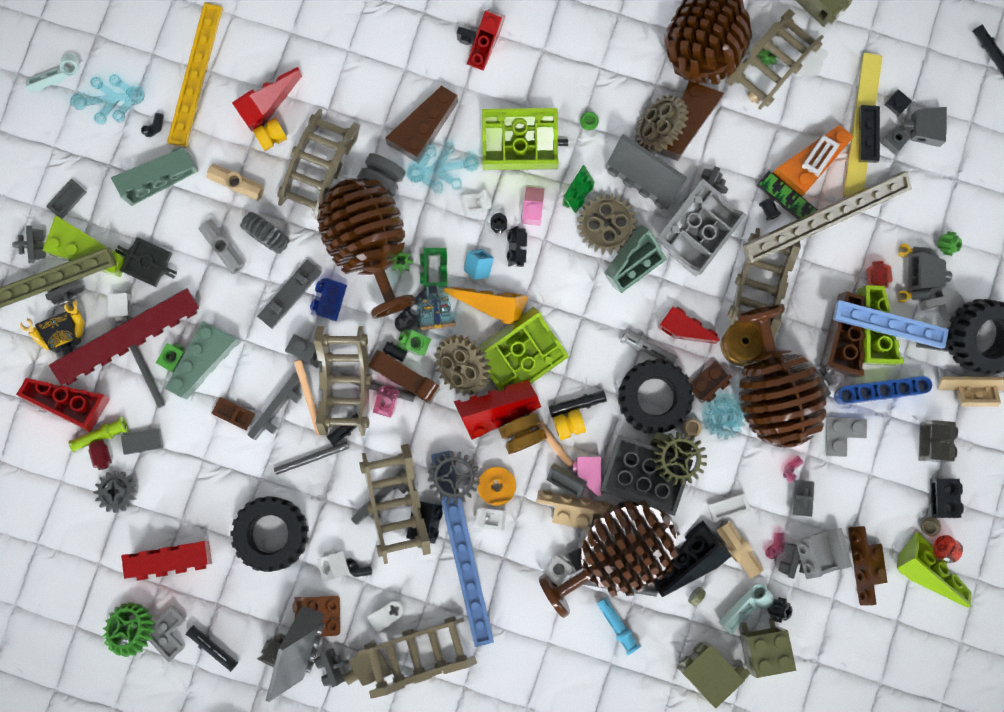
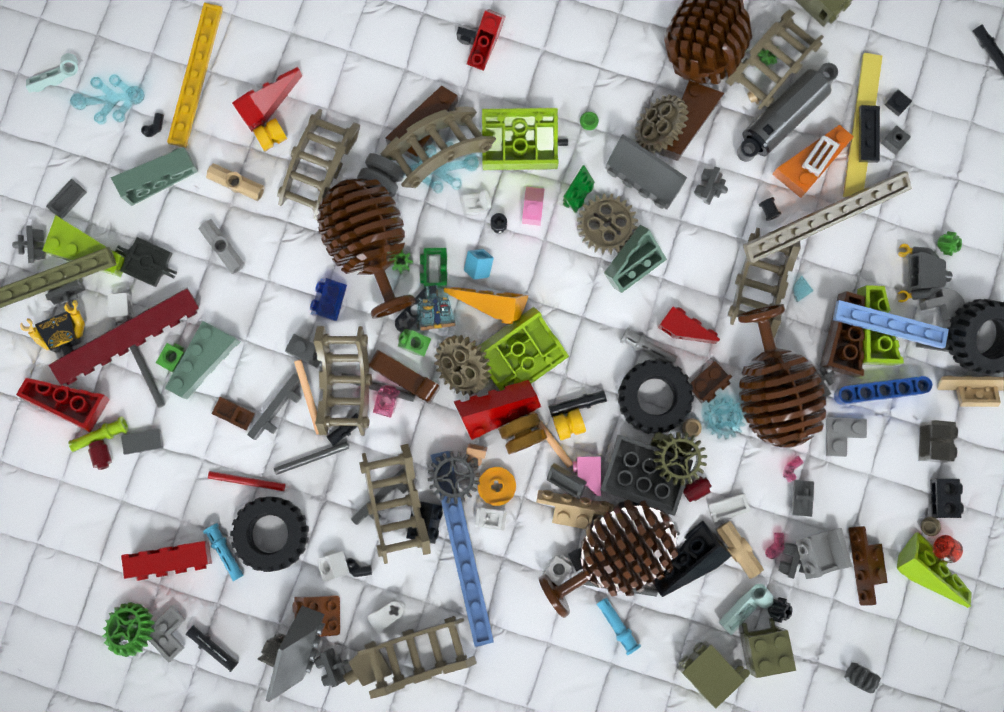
(115, 499): dark grey gear -> none
(218, 543): none -> medium azure pin
(246, 481): none -> red bar
(264, 232): dark grey gear -> none
(289, 294): dark grey hinge -> none
(394, 351): black pin -> none
(429, 126): none -> dark tan fence
(476, 451): none -> light nougat tile
(516, 238): black hinge -> none
(697, 489): none -> dark red brick
(697, 596): olive tile -> none
(700, 228): light grey piece -> none
(738, 352): pearl gold wheel -> none
(785, 196): tile -> none
(787, 112): none -> dark grey piece
(801, 289): none -> clear light blue tile
(862, 678): none -> dark grey gear
(879, 274): clear red head -> none
(927, 126): dark grey torso -> none

